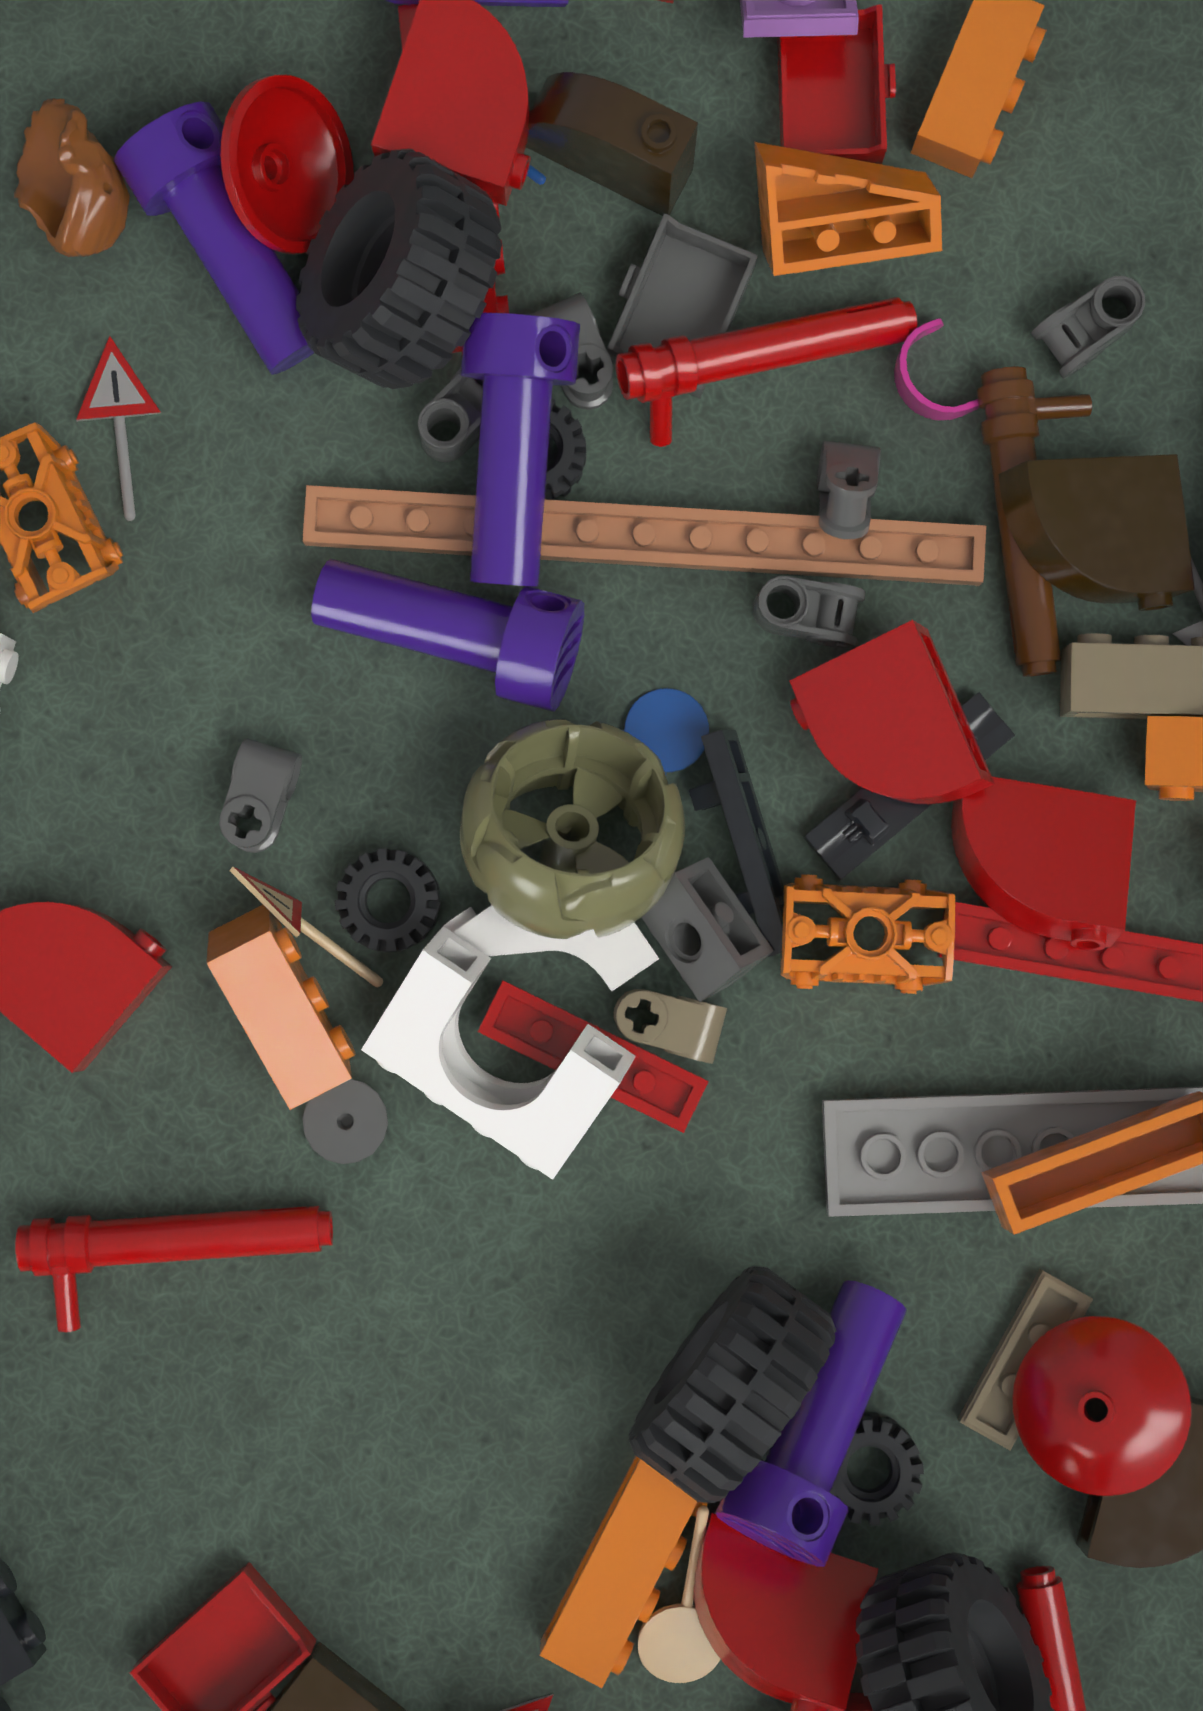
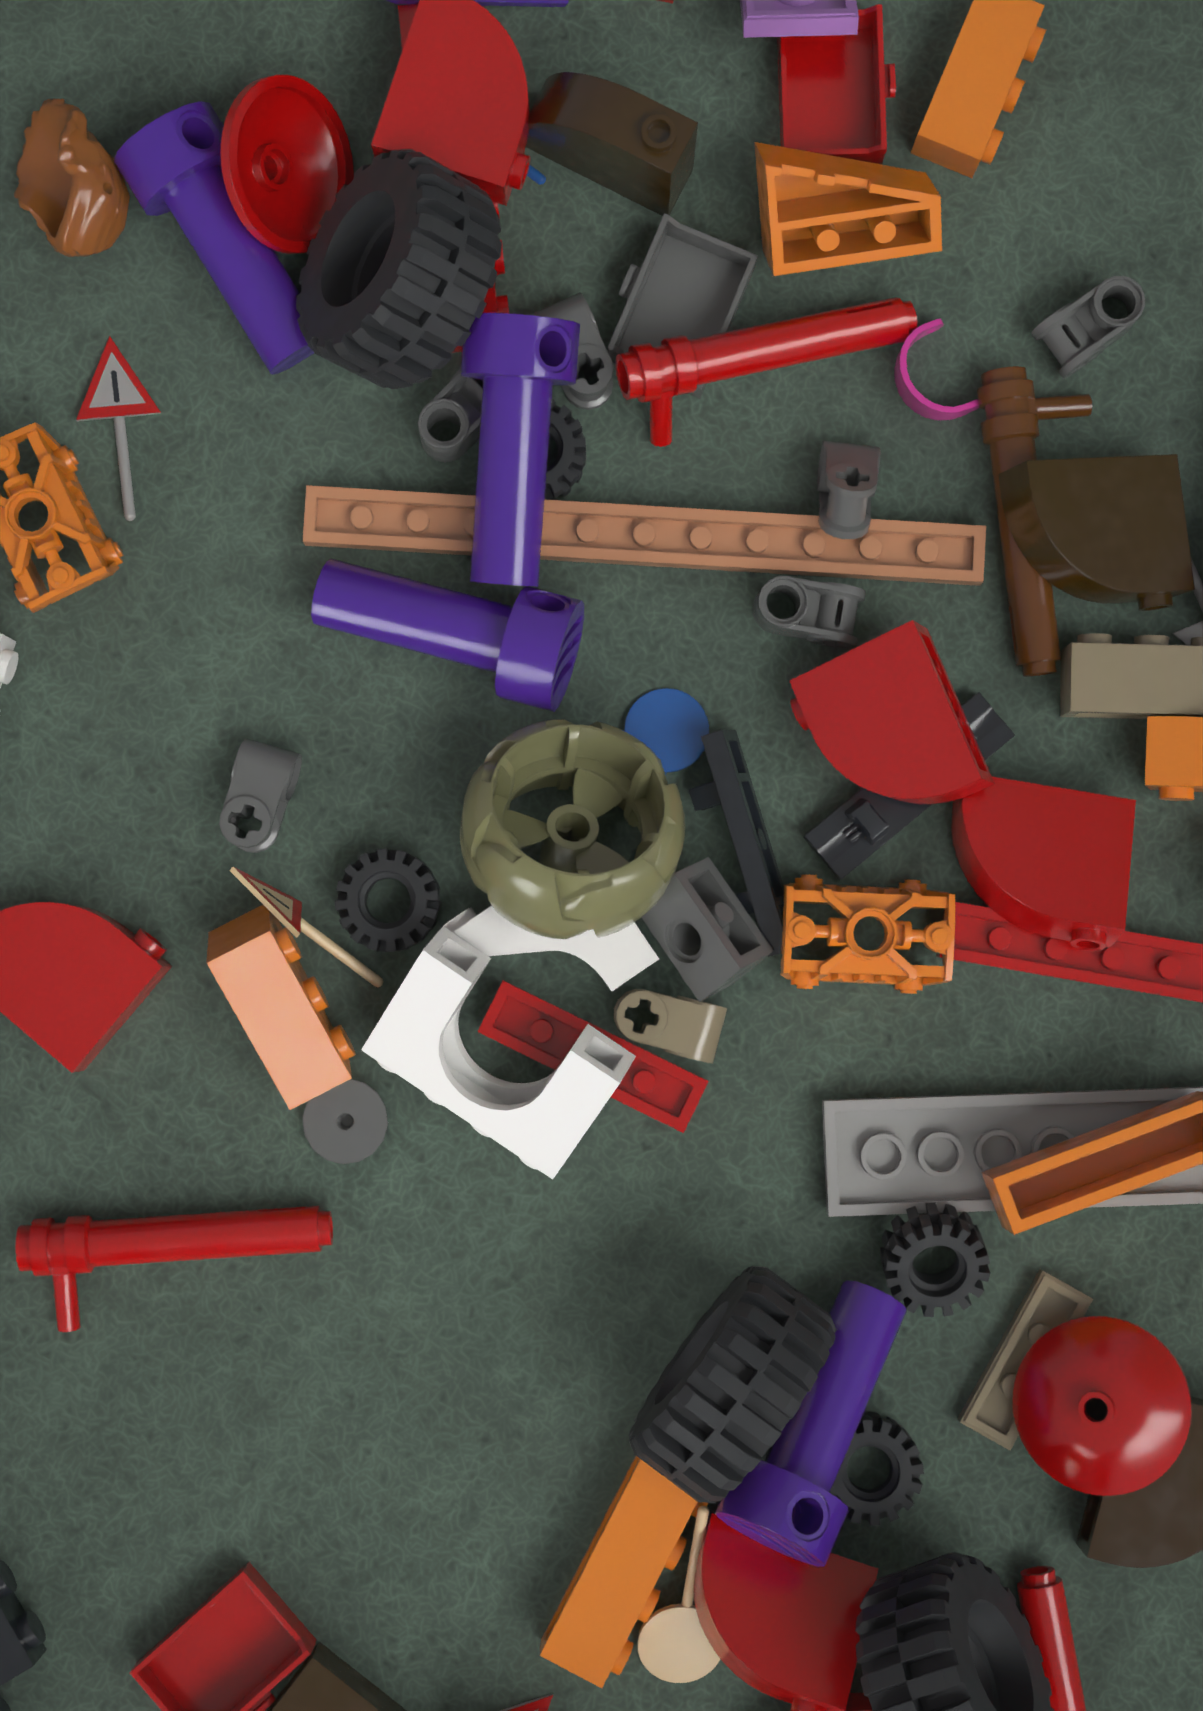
(938, 1288): none -> black tyre

